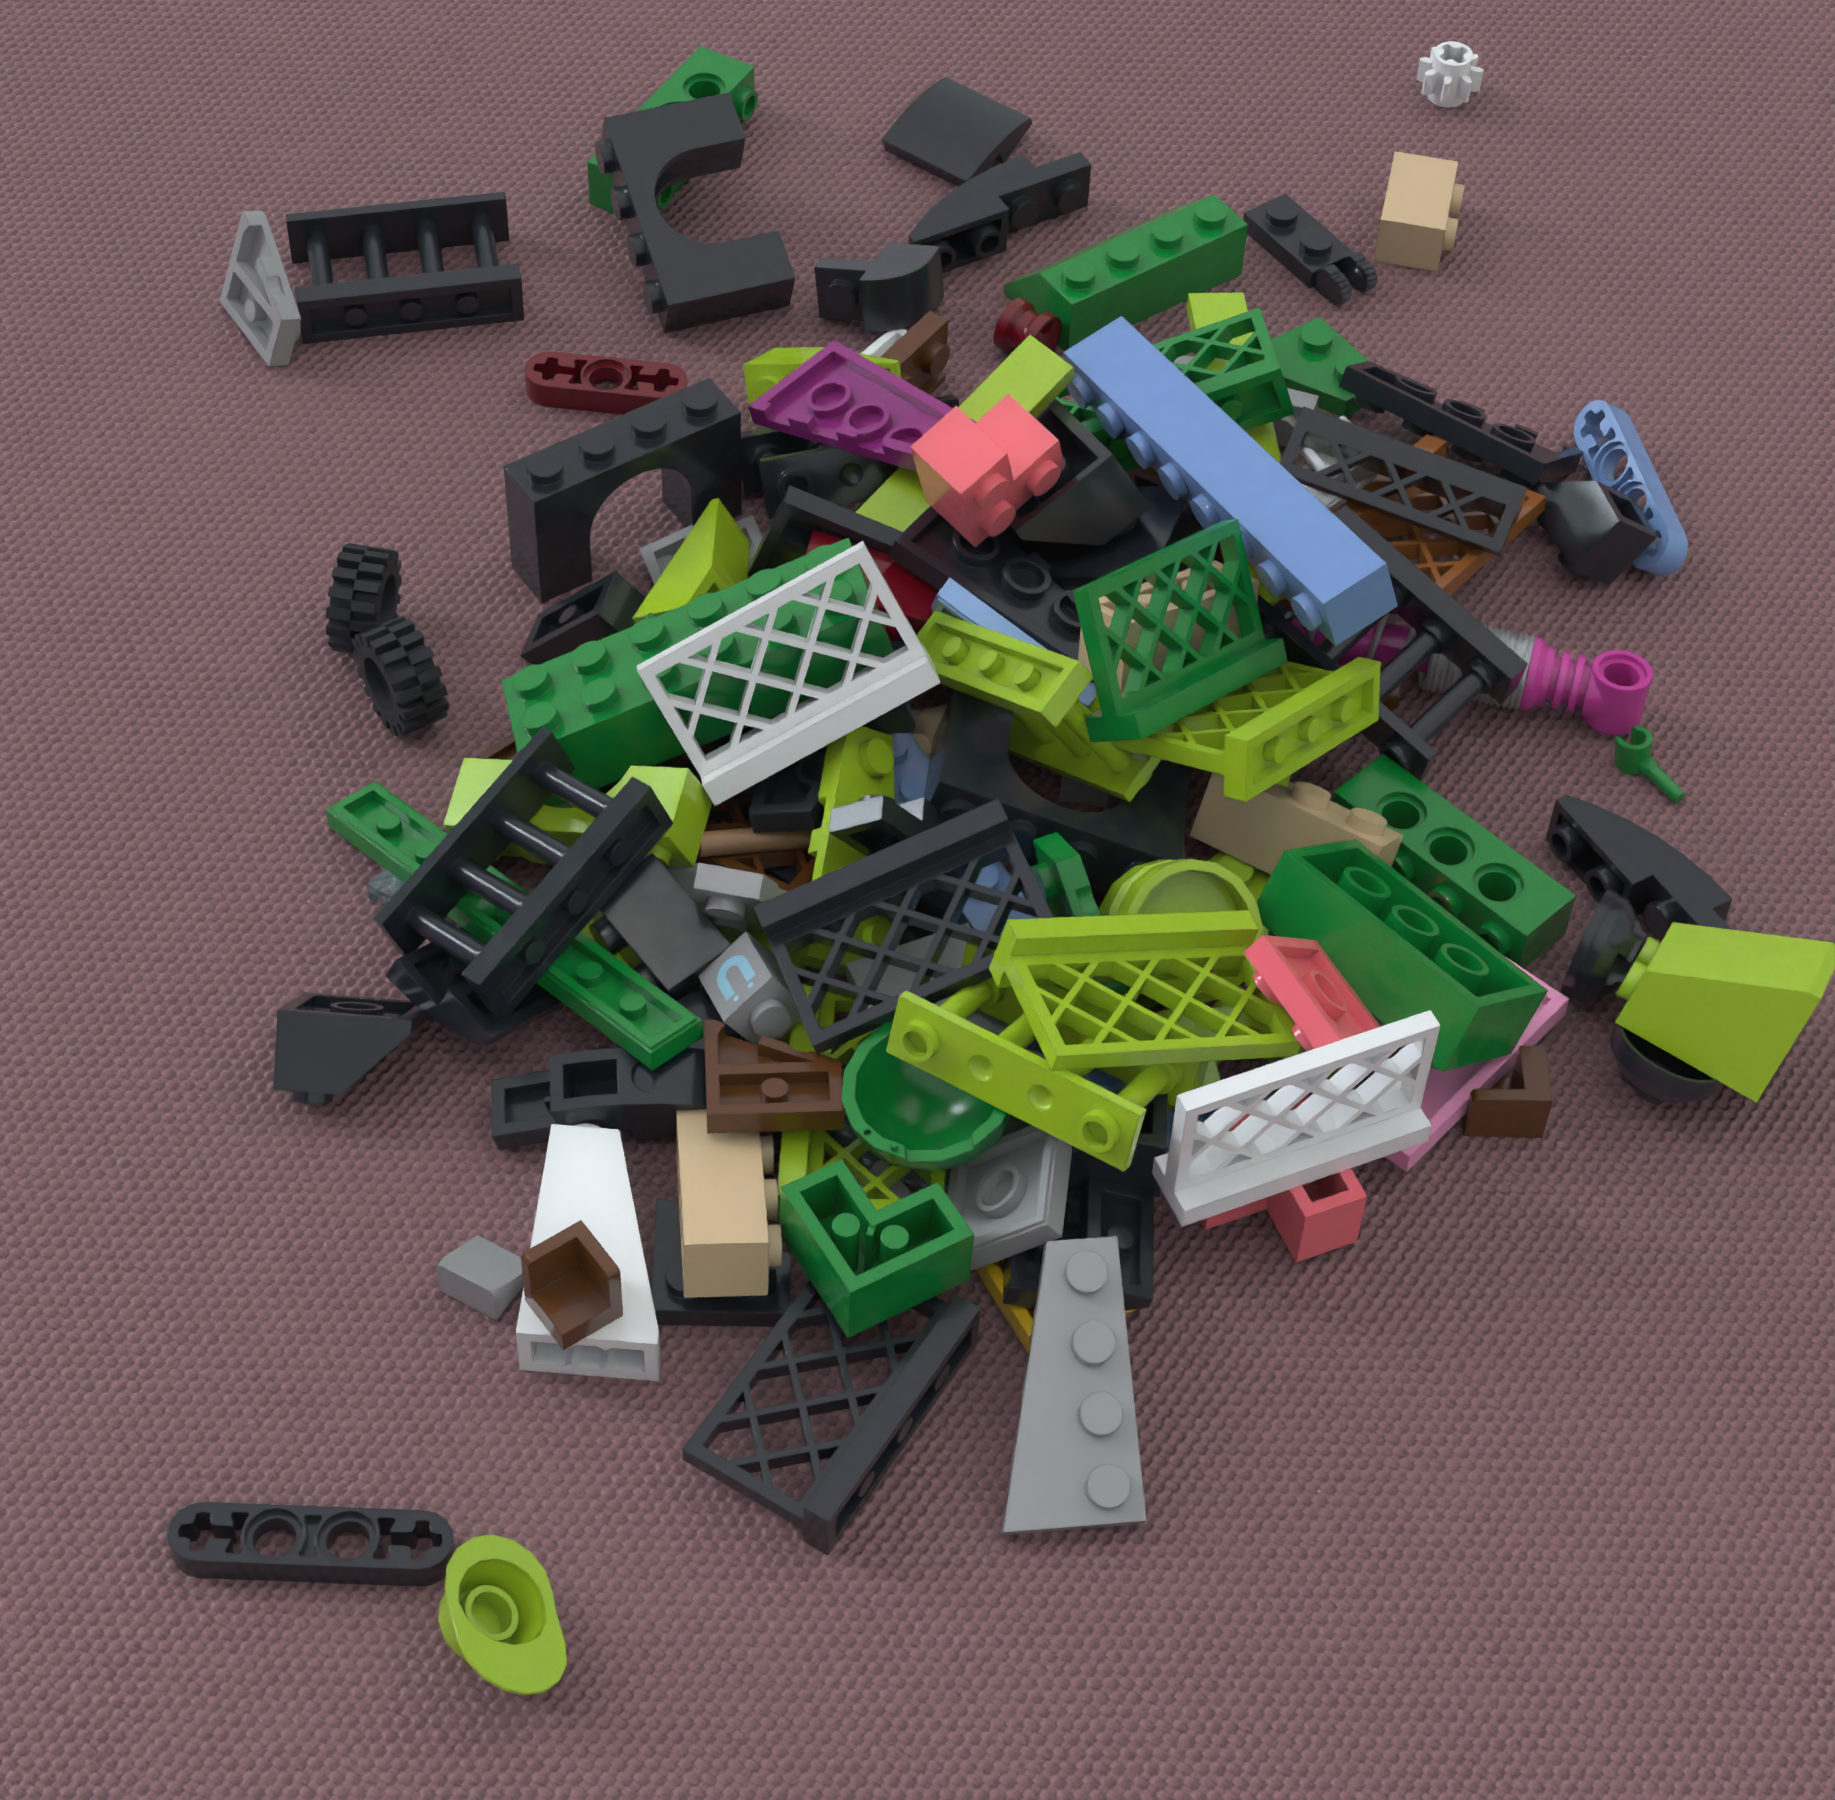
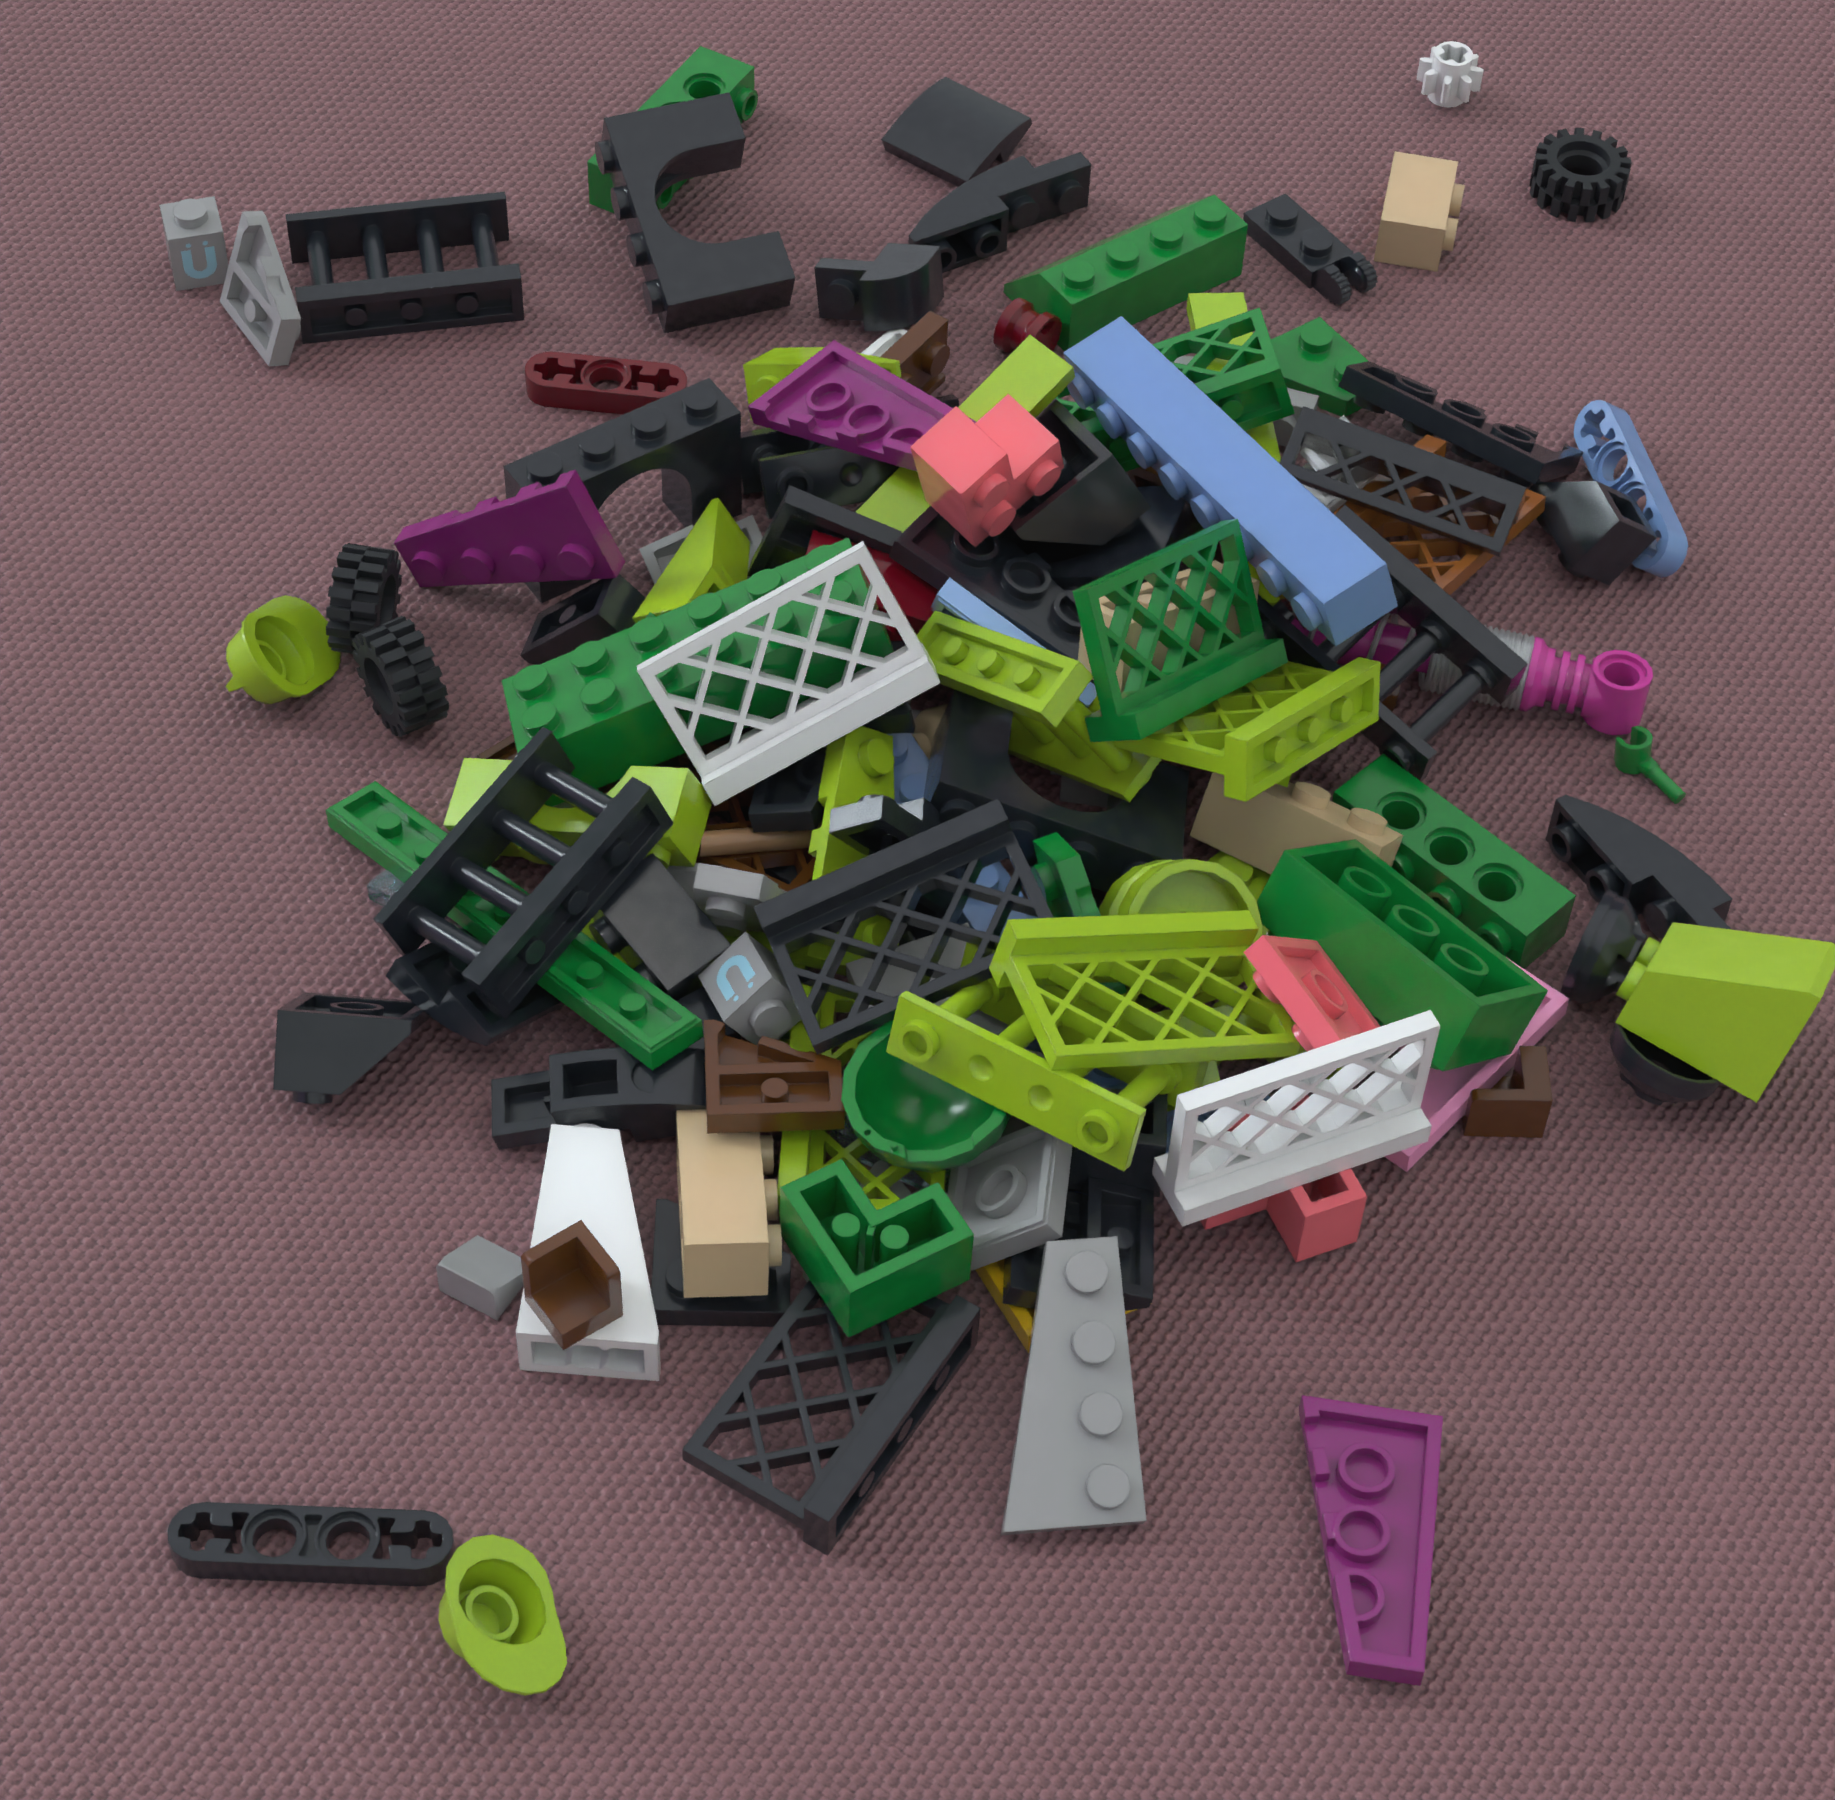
(195, 242): none -> light grey brick
(281, 651): none -> lime piece
(522, 539): none -> magenta wing
(1377, 1518): none -> magenta wing
(1580, 175): none -> black tyre

